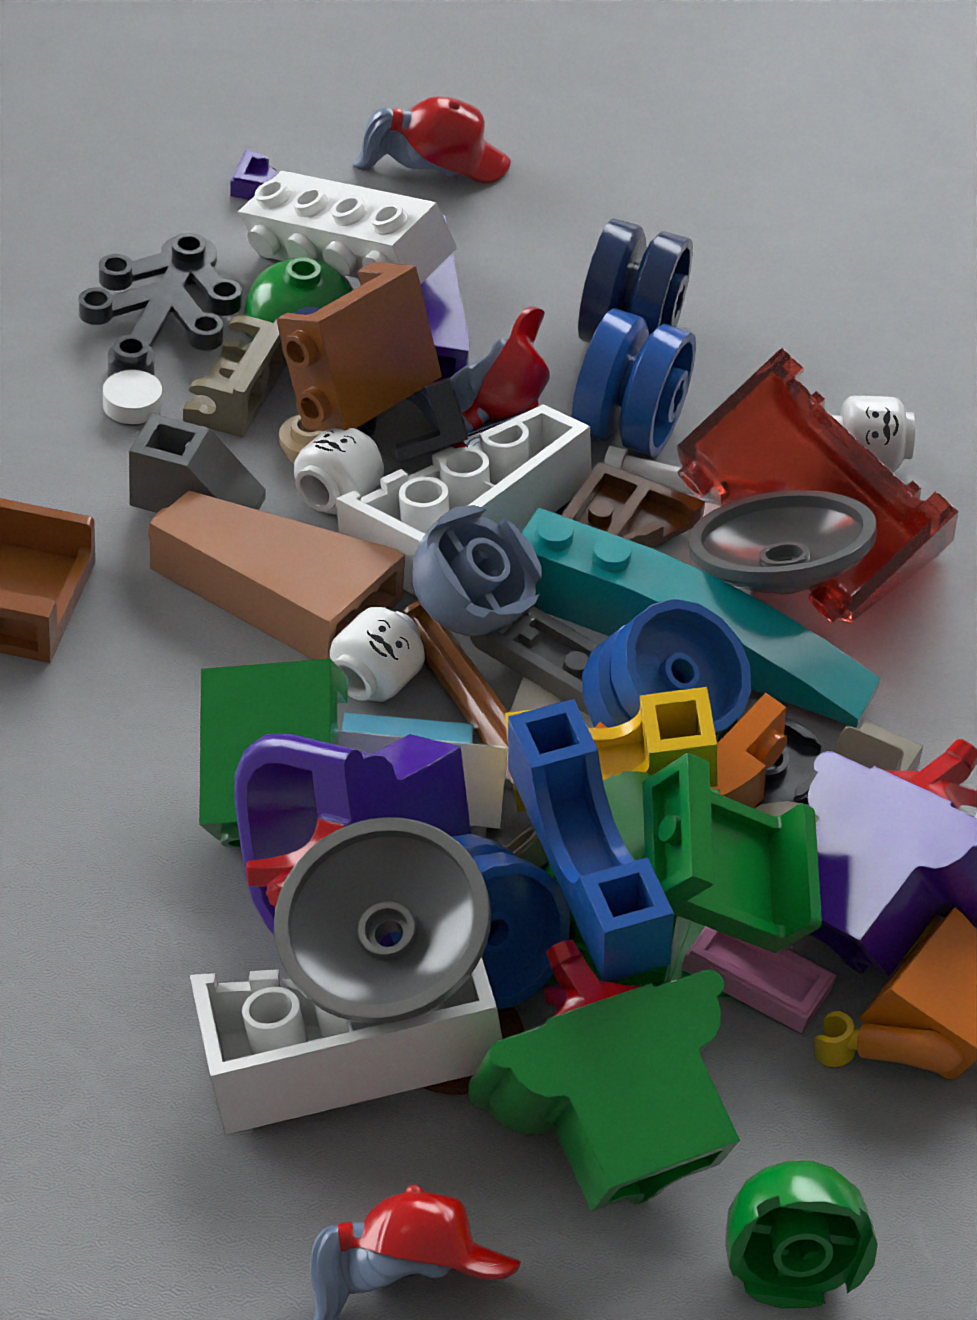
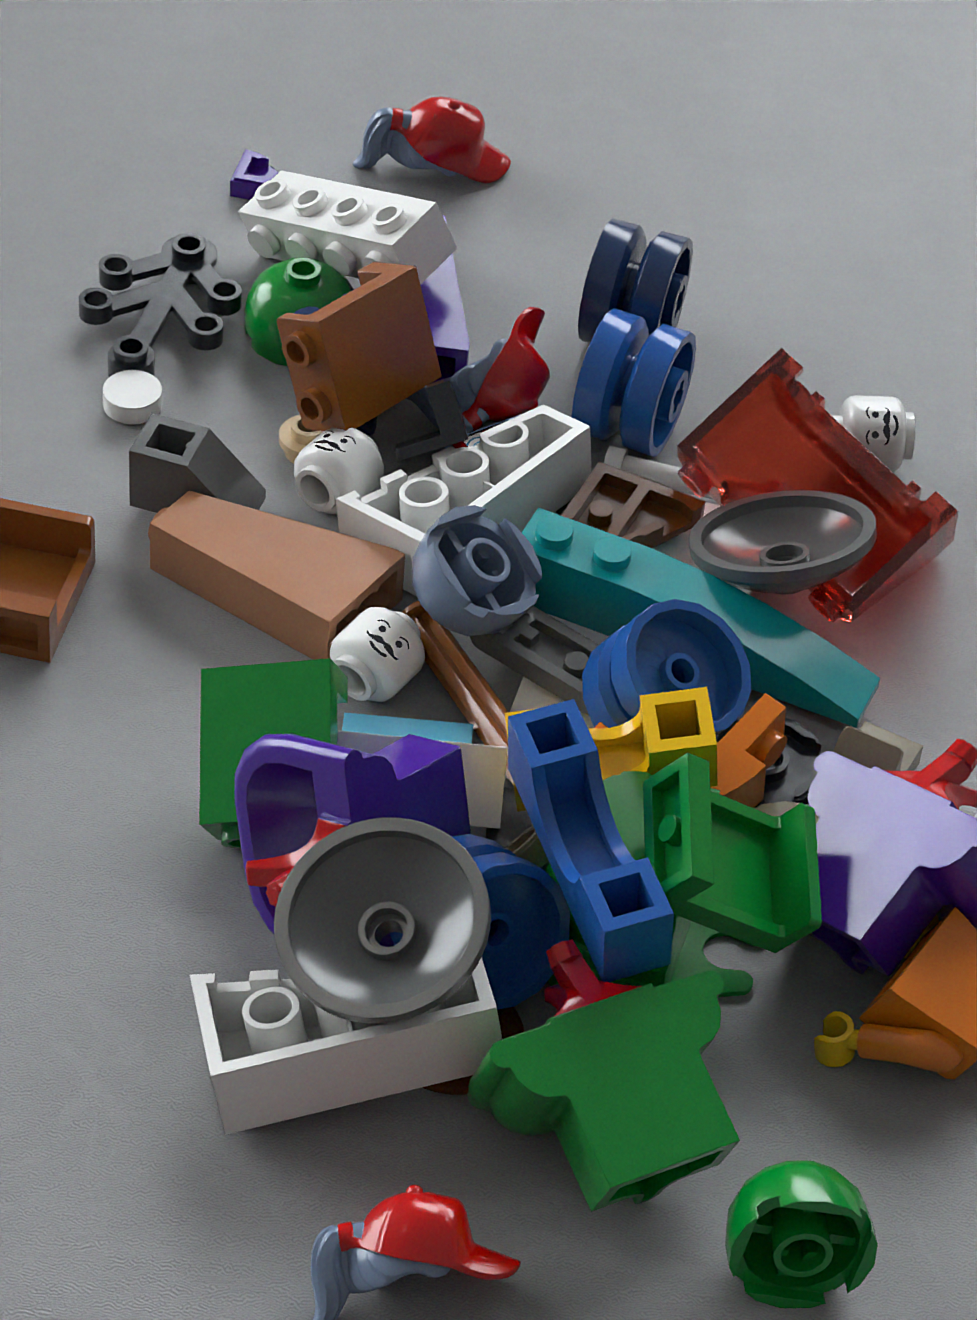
(238, 379): dark tan hinge -> none
(770, 982): bright pink tile -> none

